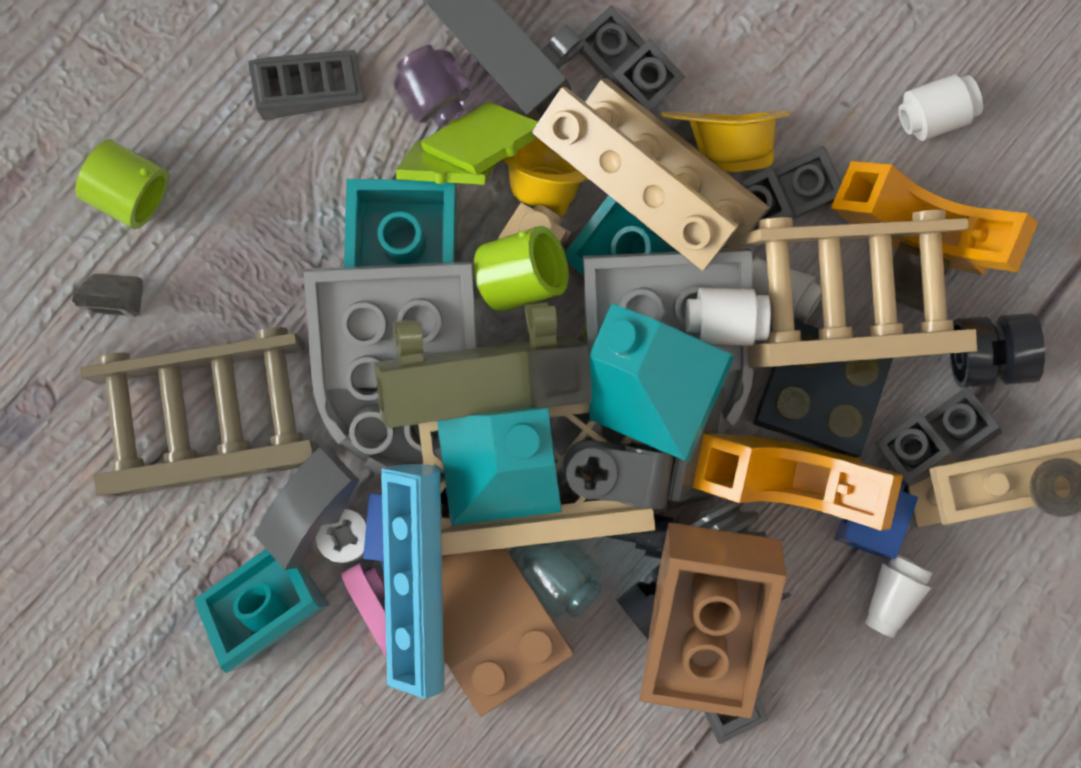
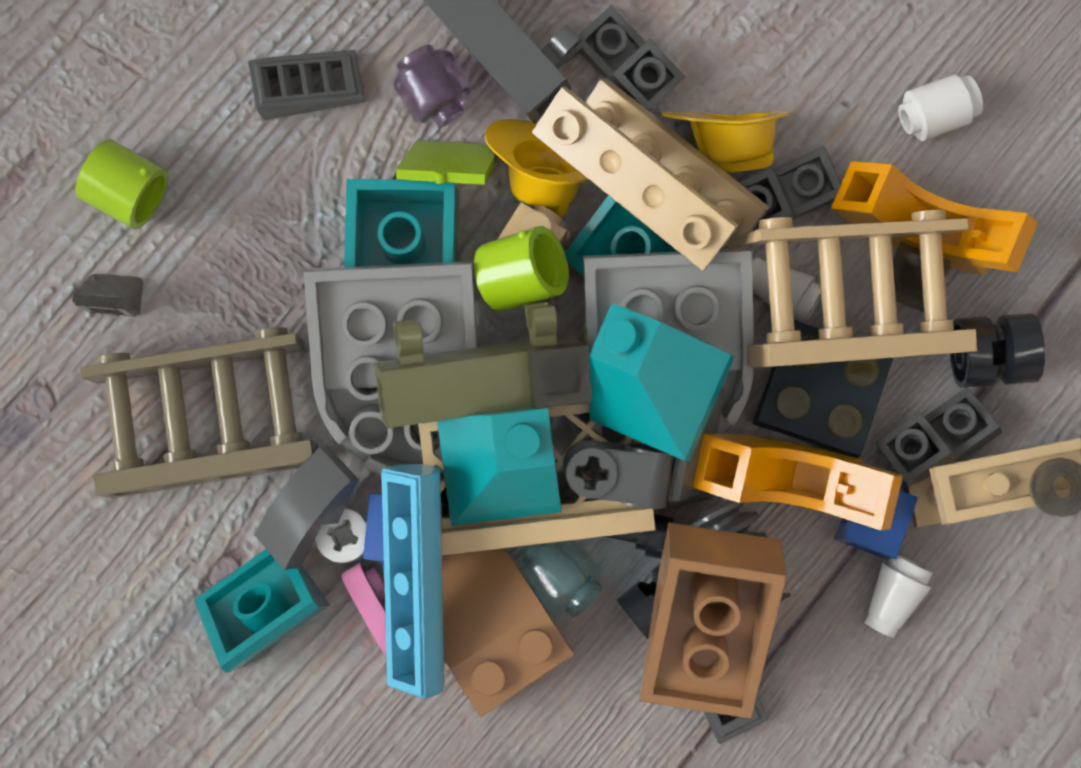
(481, 138): lime piece -> none
(728, 316): white brick -> none

